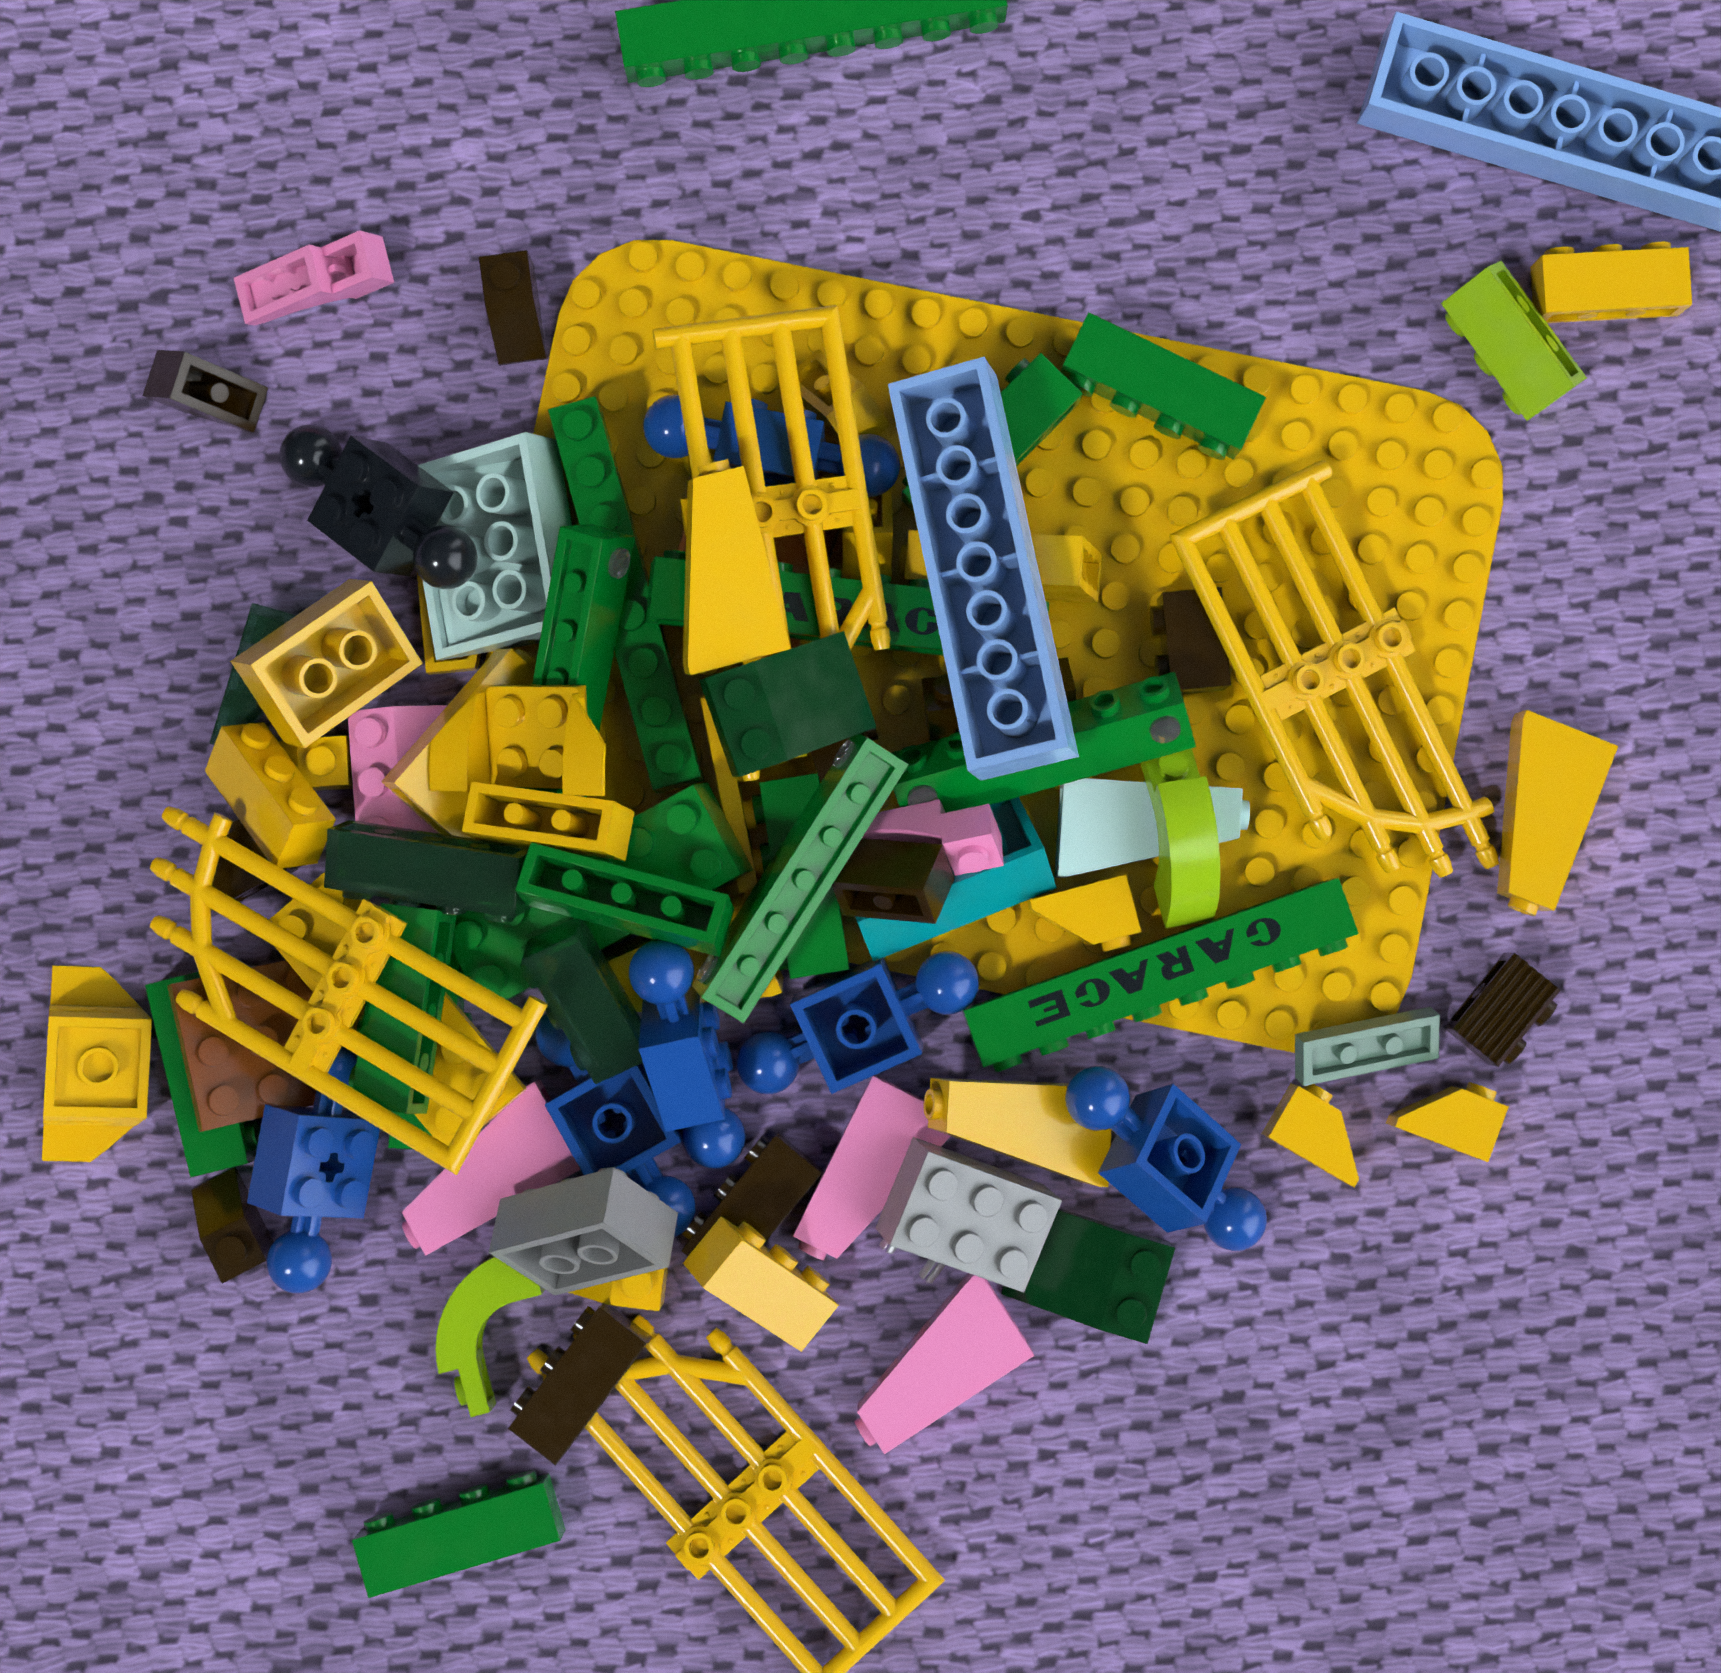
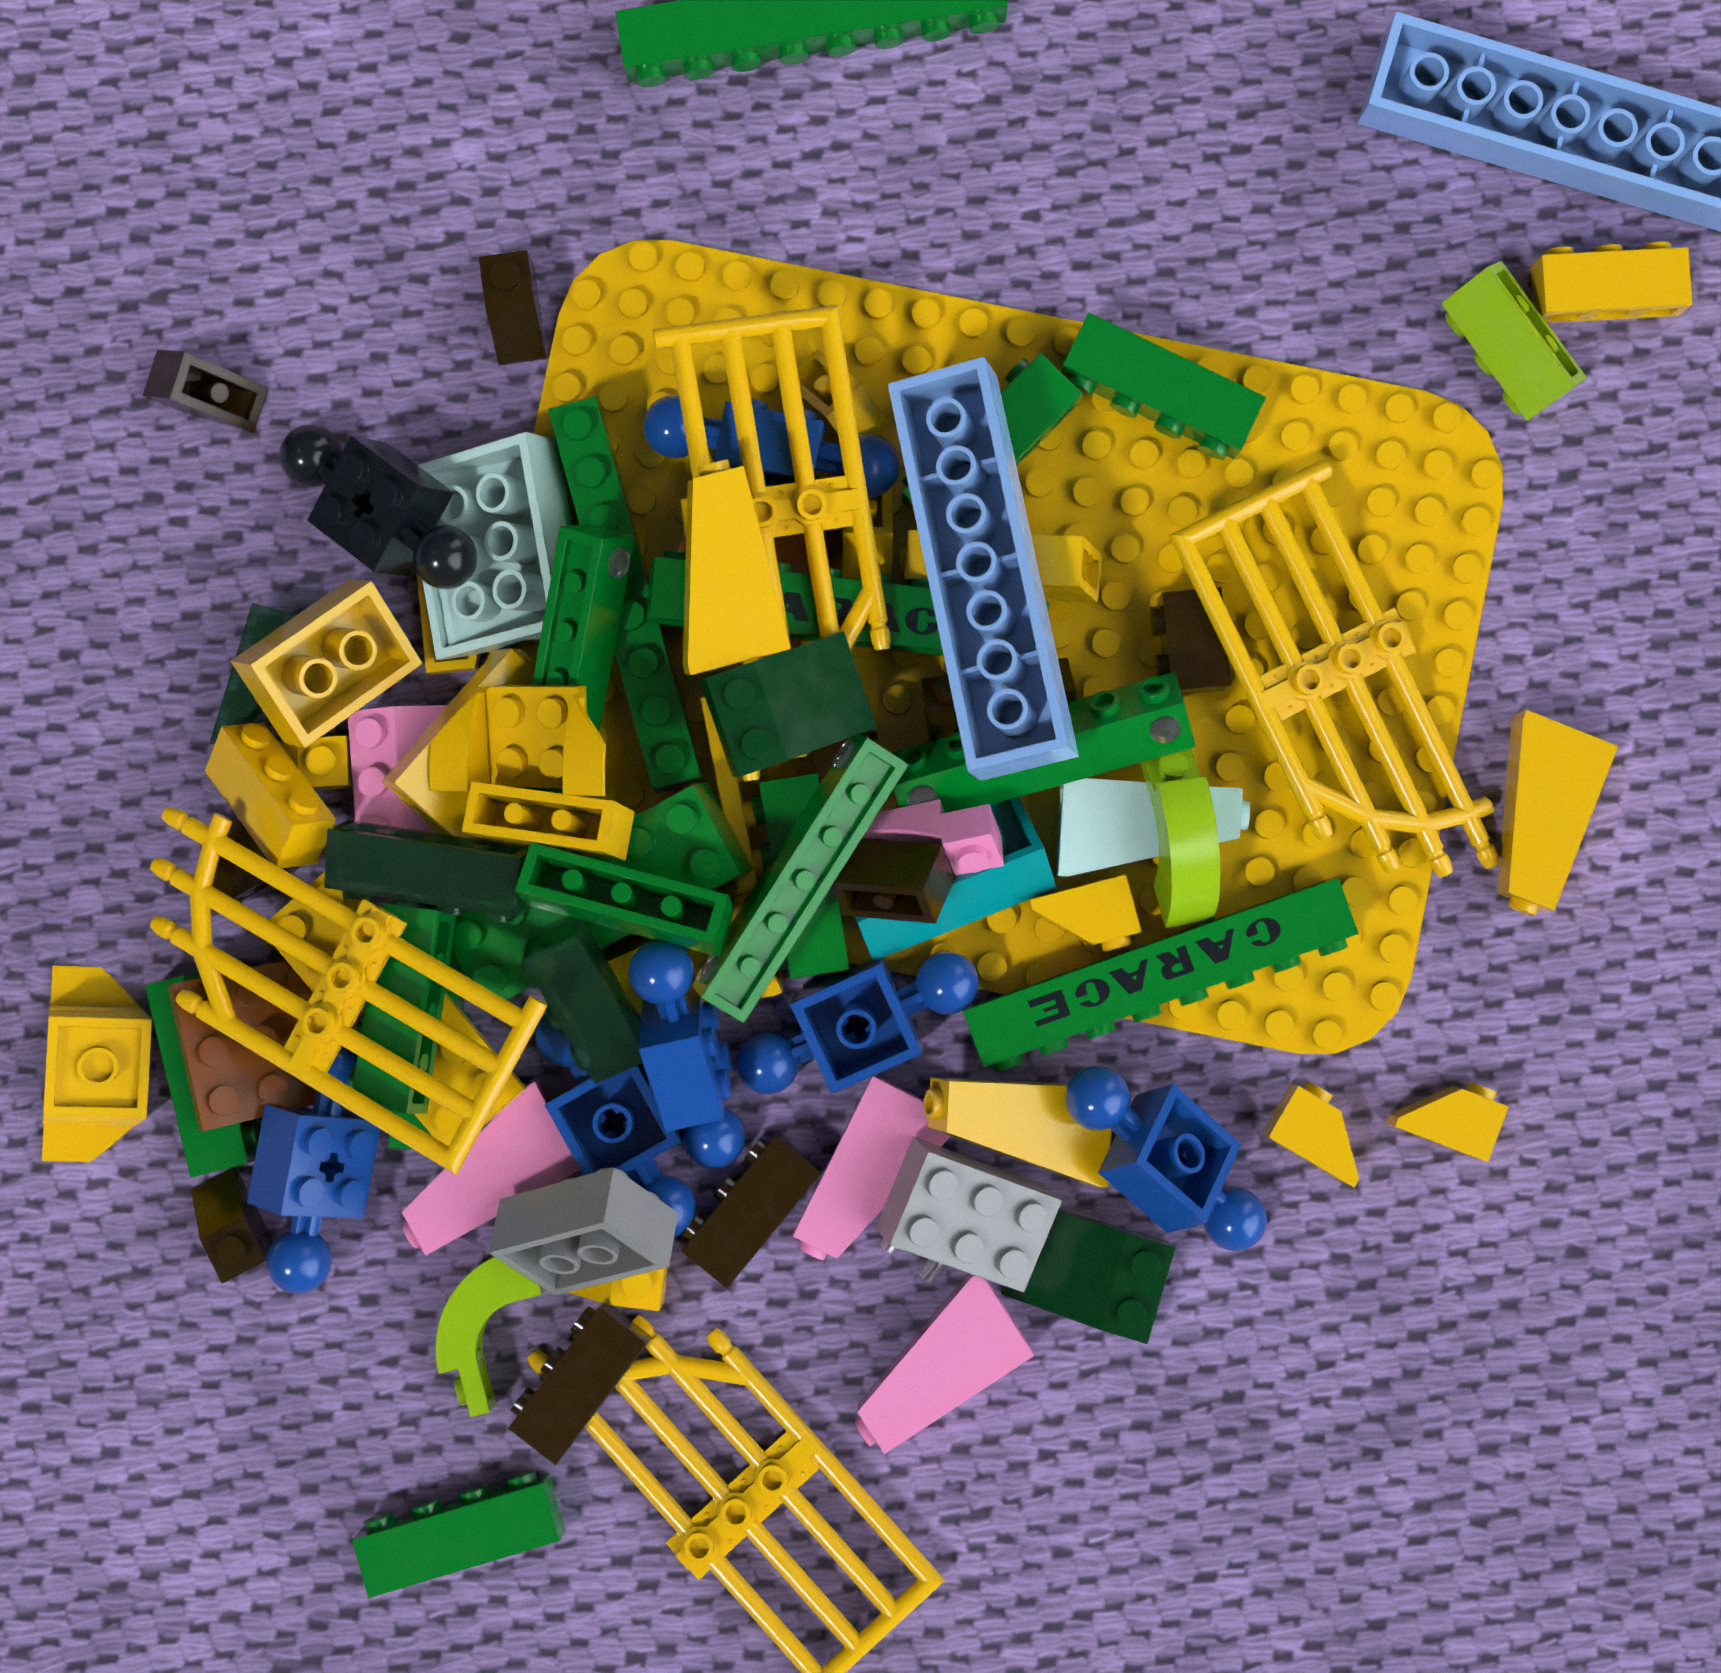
(314, 277): bright pink slope -> none
(762, 1282): yellow brick -> none
(1367, 1046): sand green plate -> none
(1503, 1010): dark brown brick -> none

